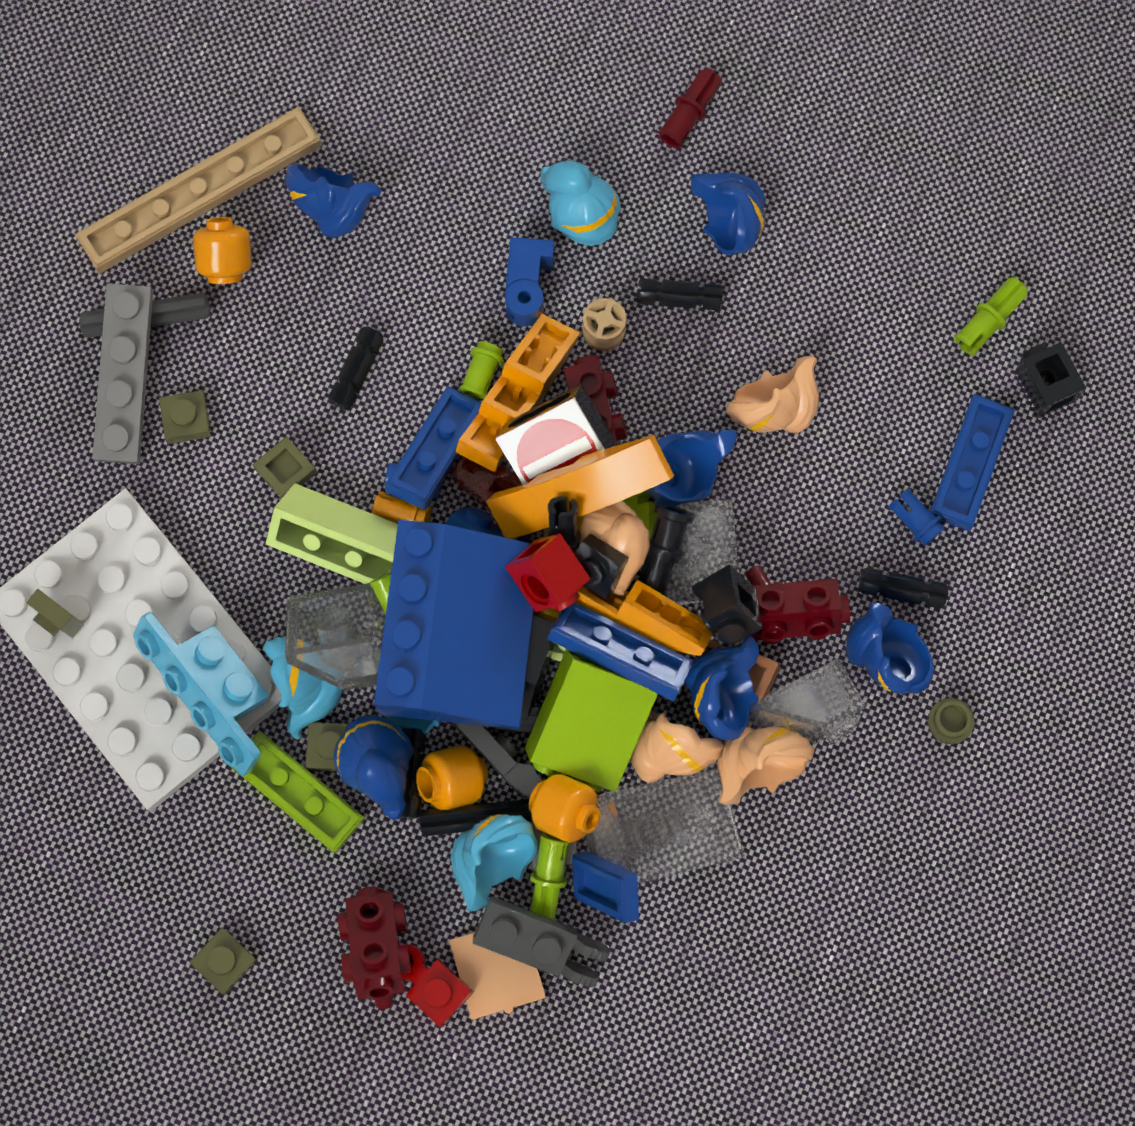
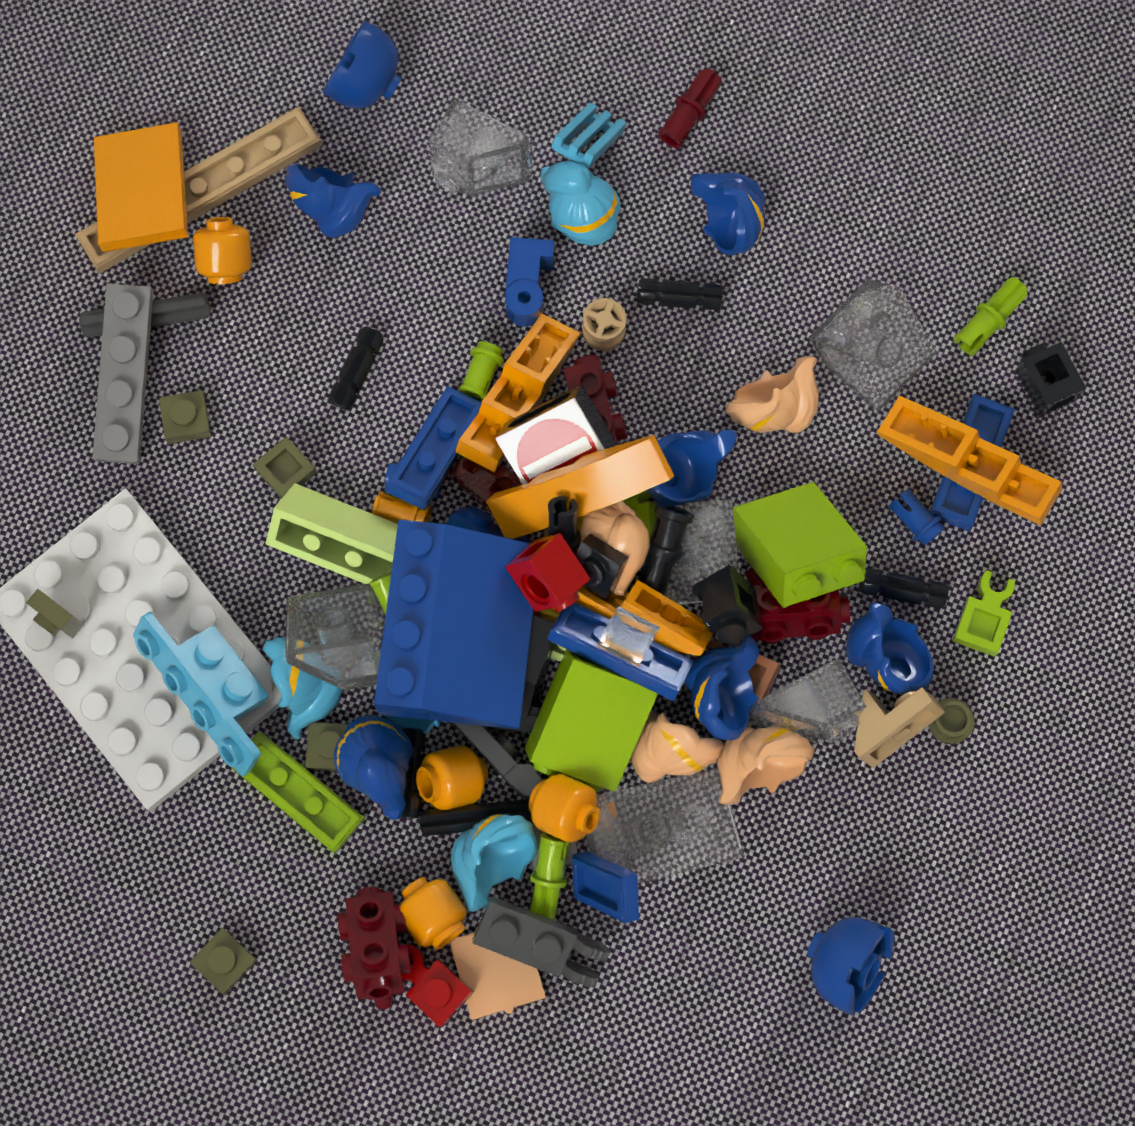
(140, 187): none -> light orange tile
(365, 69): none -> blue cylinder
(433, 912): none -> light orange head
(478, 152): none -> clear slope
(597, 123): none -> medium azure tile
(628, 636): none -> clear tile
(799, 544): none -> lime brick
(849, 962): none -> blue cylinder
(874, 343): none -> clear slope
(885, 732): none -> tan slope
(970, 461): none -> light orange slope
(983, 620): none -> lime plate

